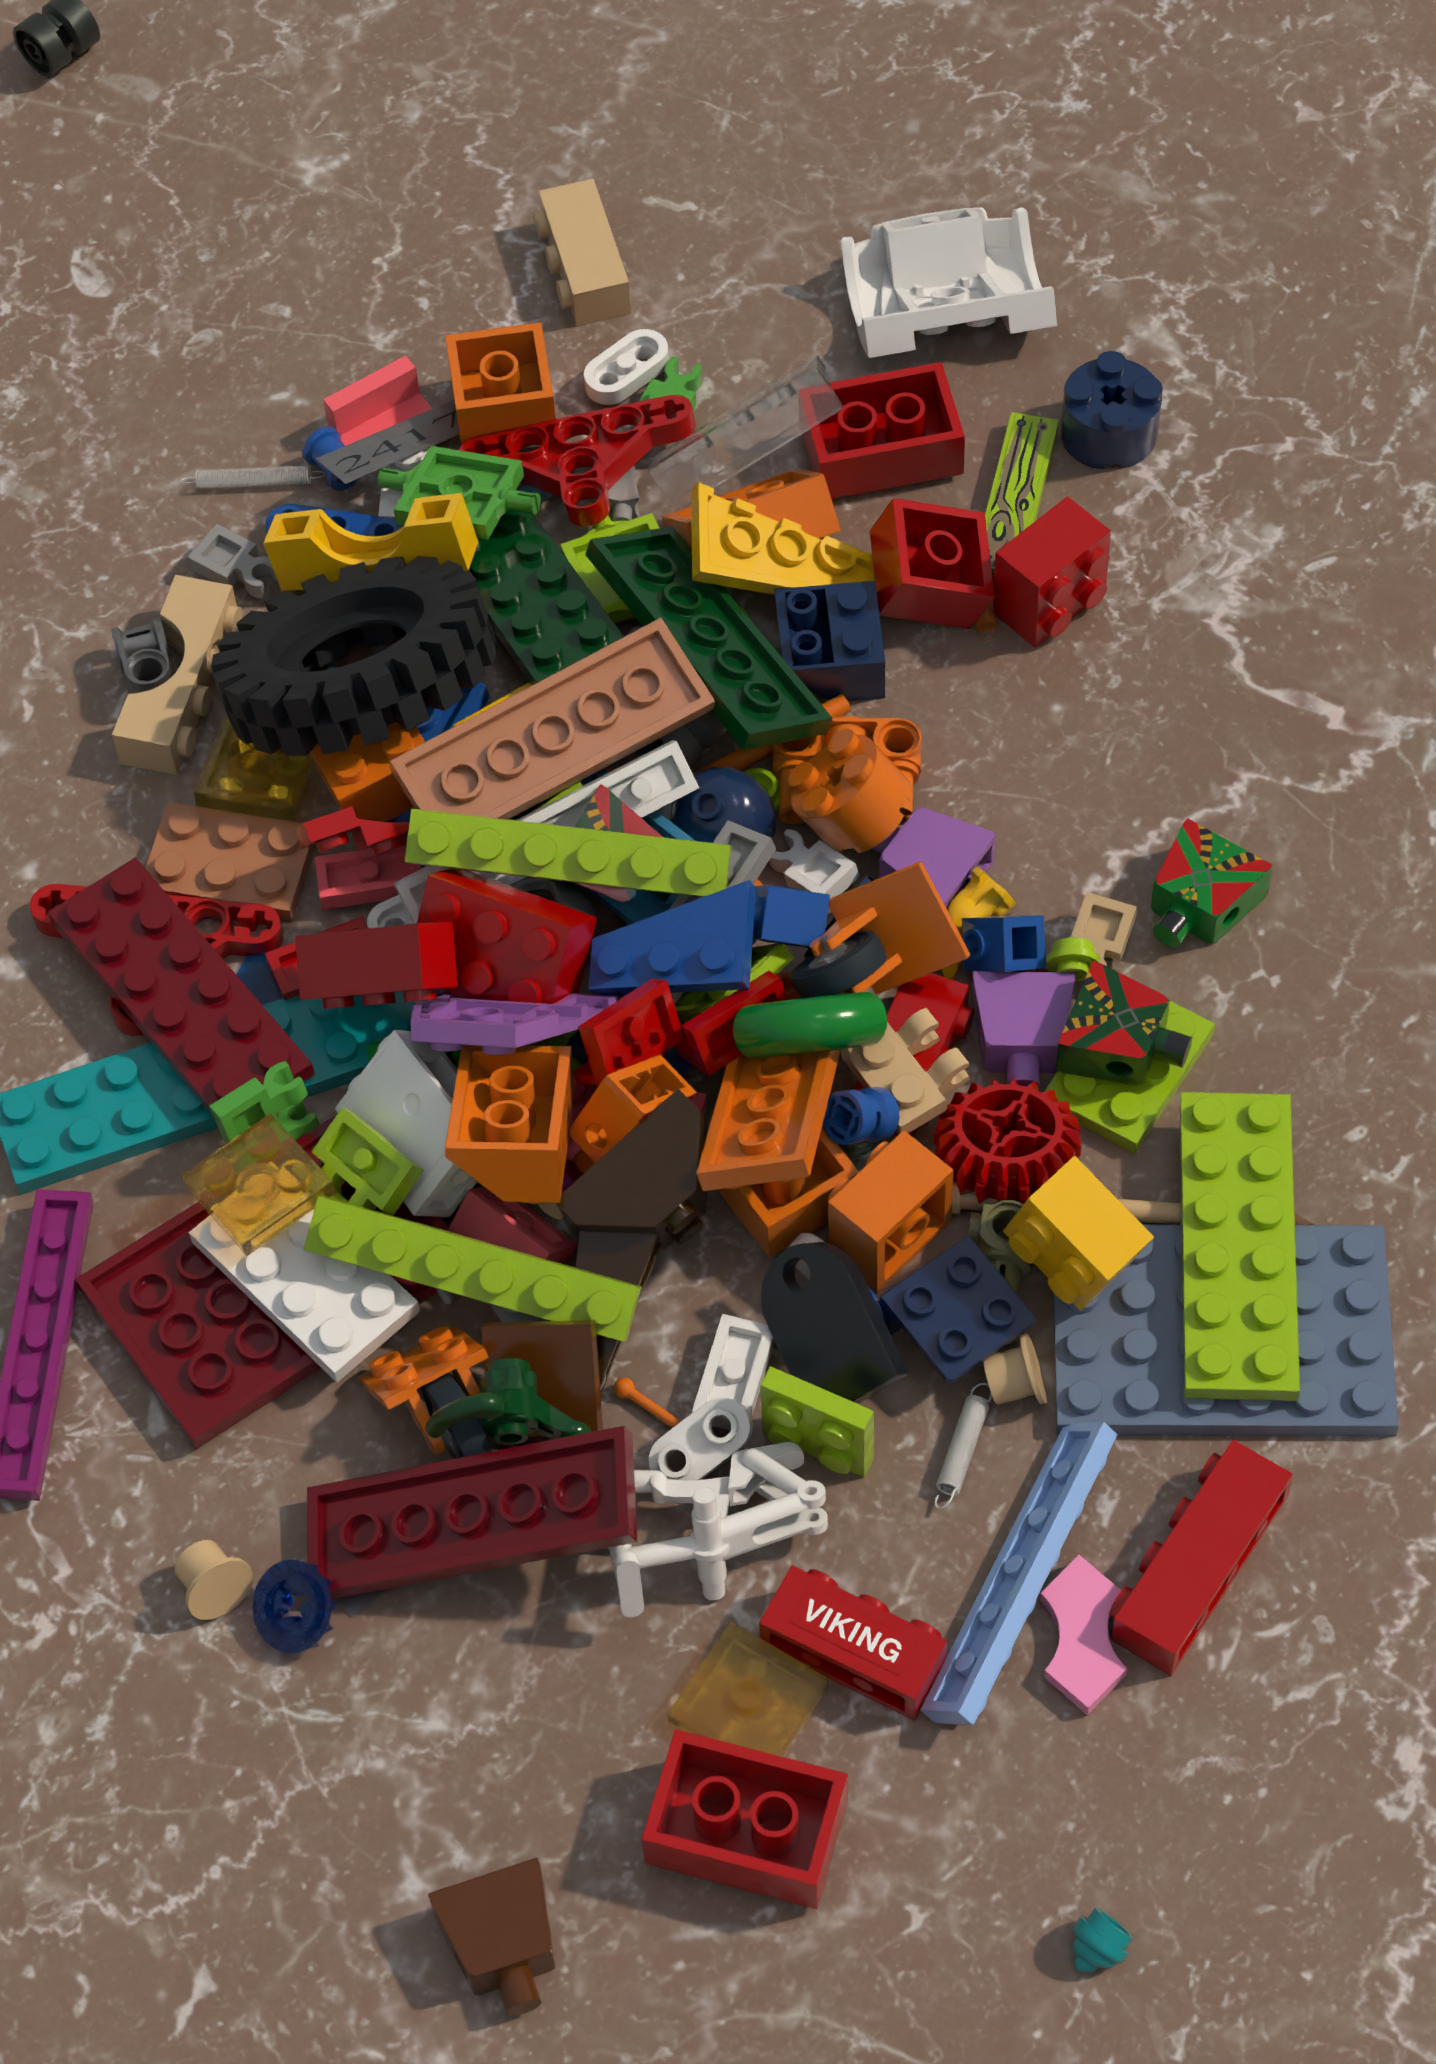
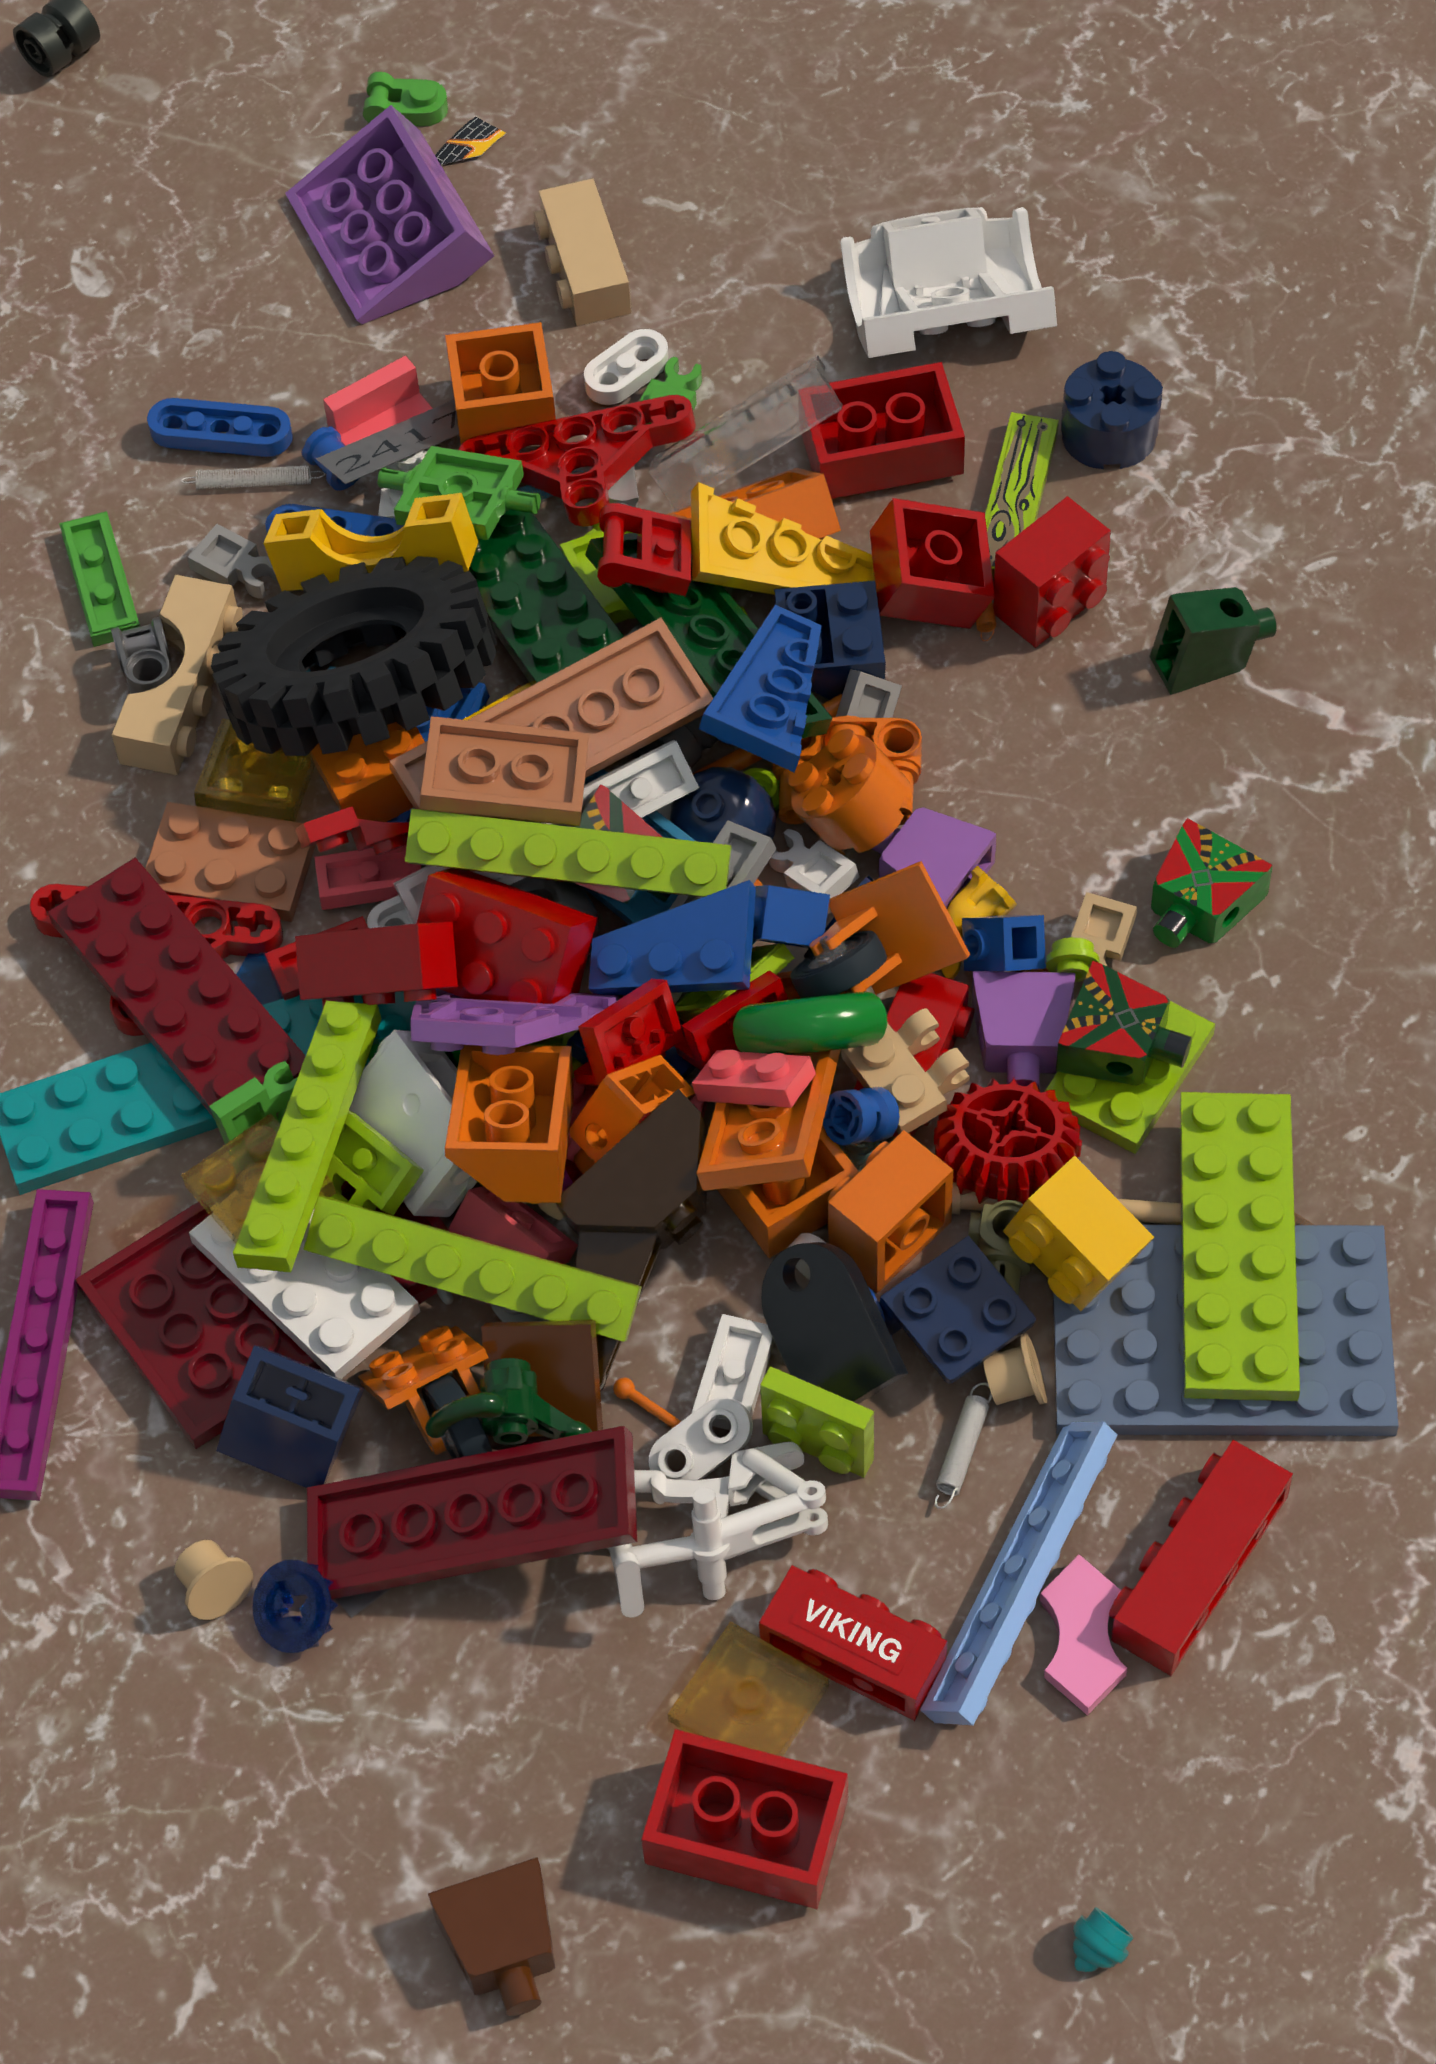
(99, 576): none -> bright green tile
(248, 428): none -> blue plate
(288, 1418): none -> dark blue slope
(307, 1137): none -> lime plate
(388, 219): none -> medium lavender slope
(420, 99): none -> bright green plate
(469, 141): none -> sticker
(504, 771): none -> nougat plate
(662, 549): none -> red plate
(754, 1078): none -> coral plate
(768, 691): none -> blue wing
(868, 696): none -> light grey plate
(1207, 637): none -> dark green torso

